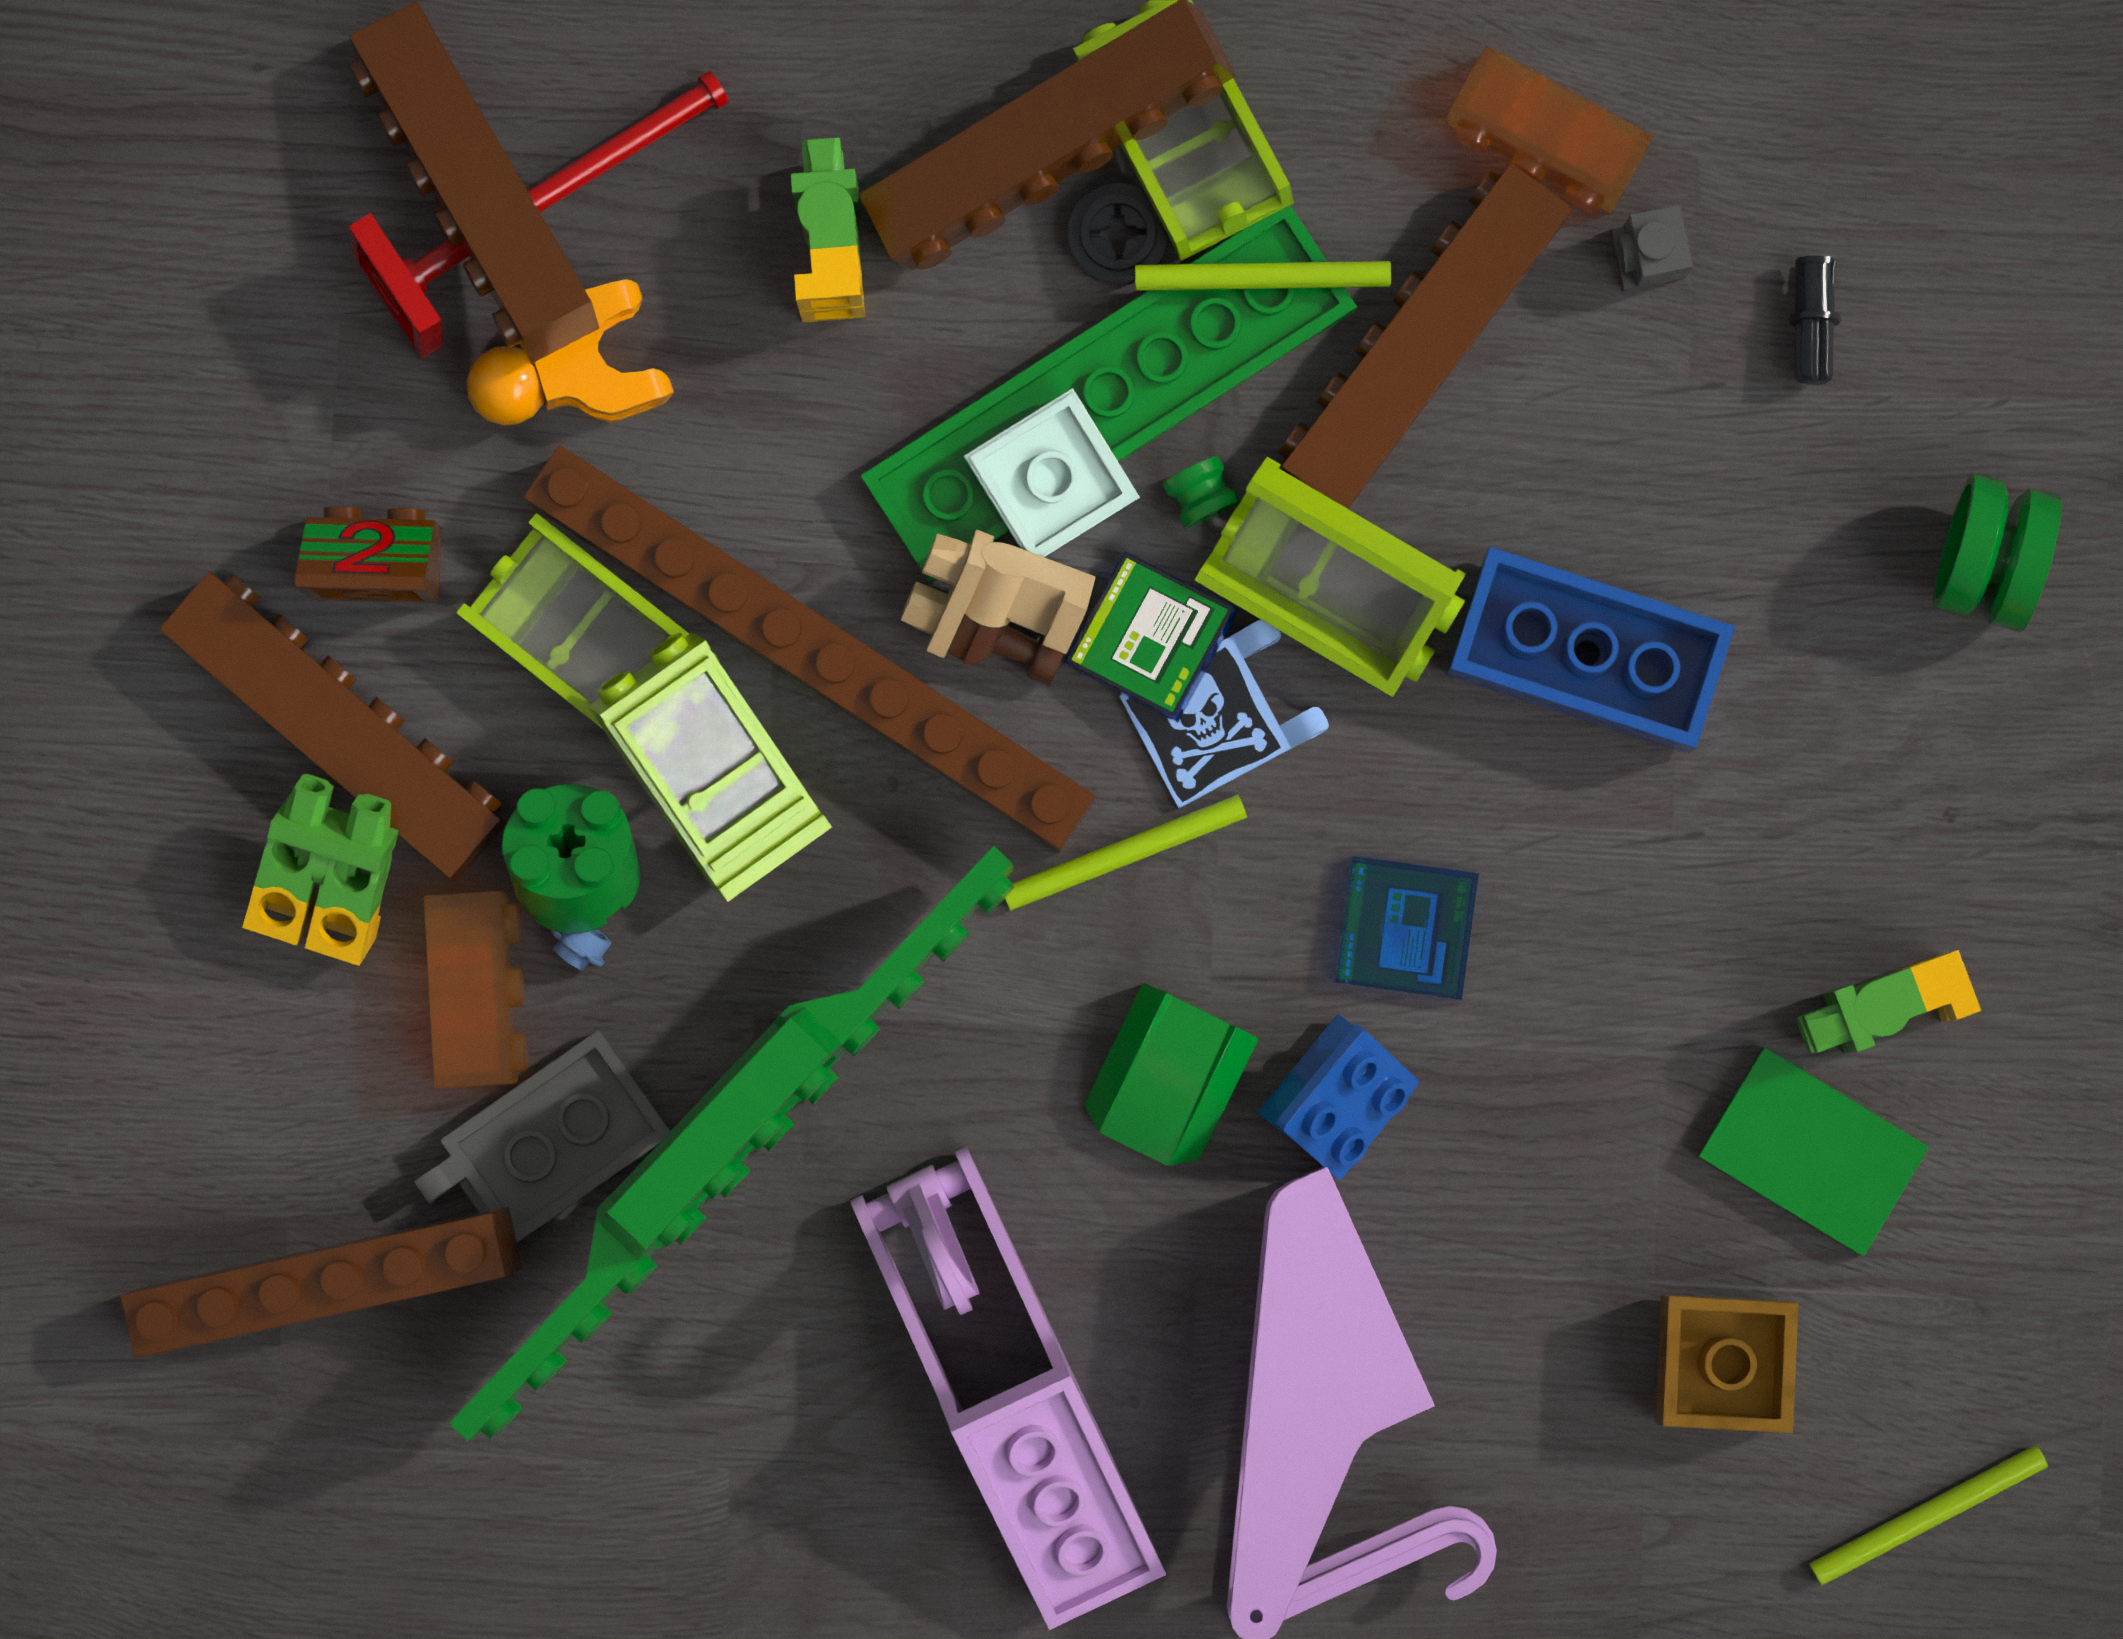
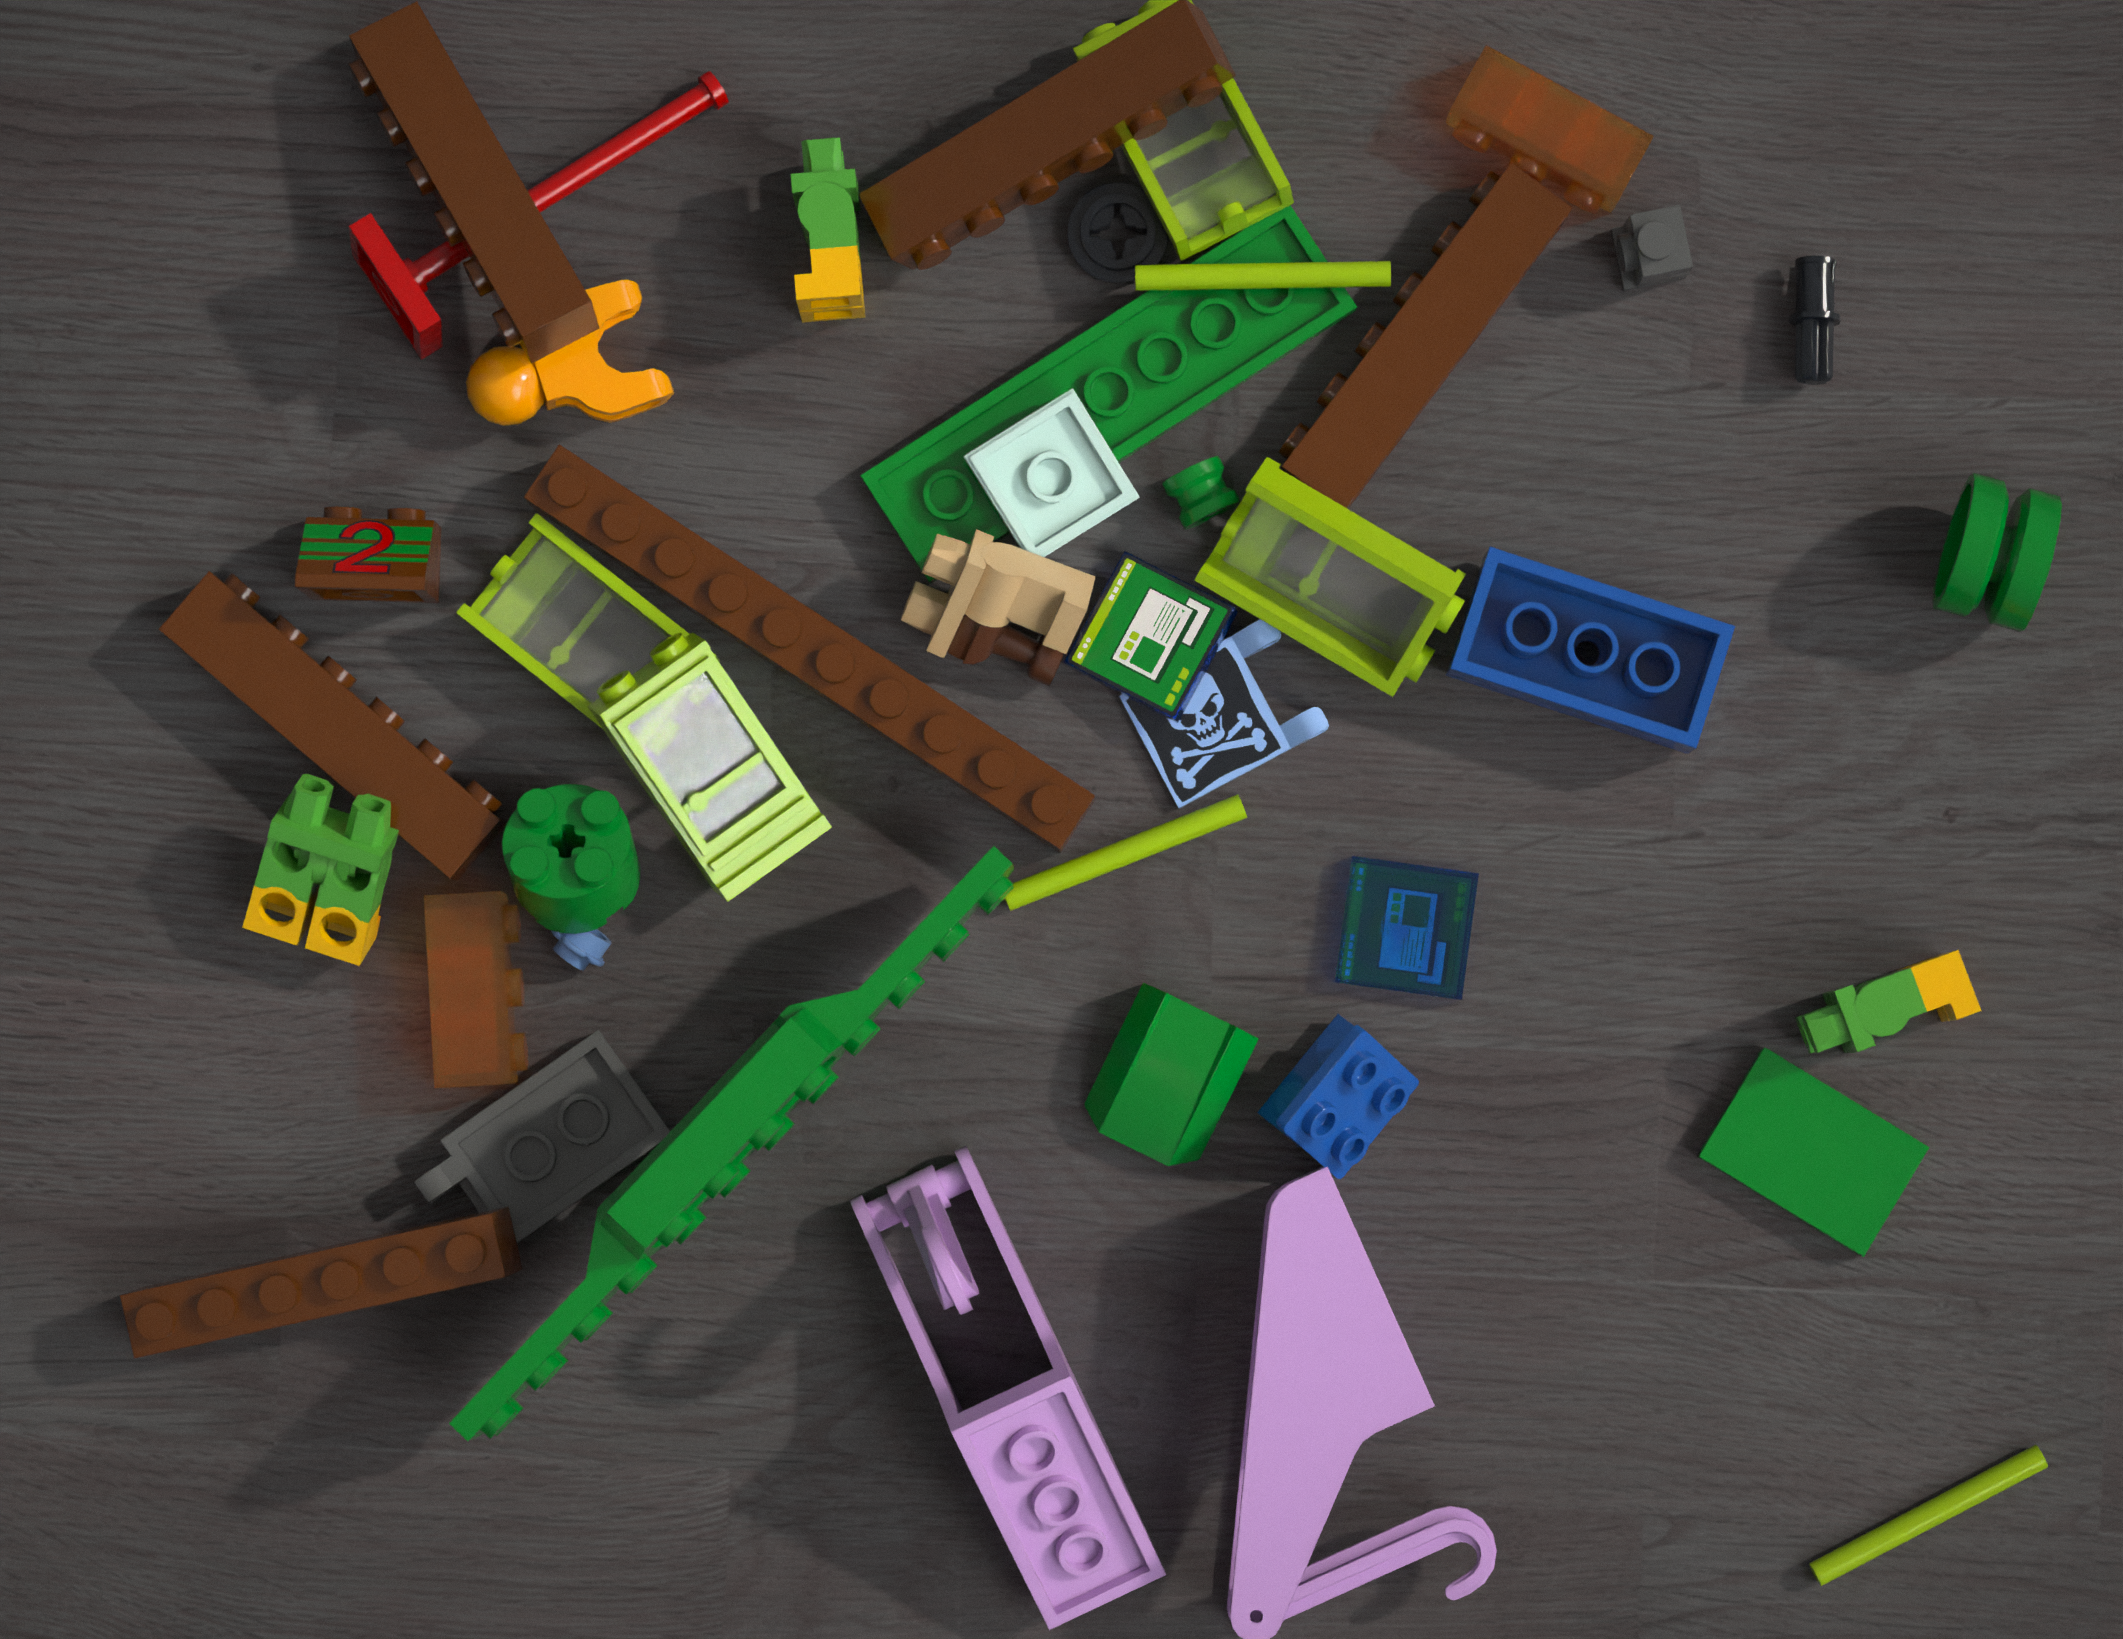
(1726, 1363): pearl gold brick -> none

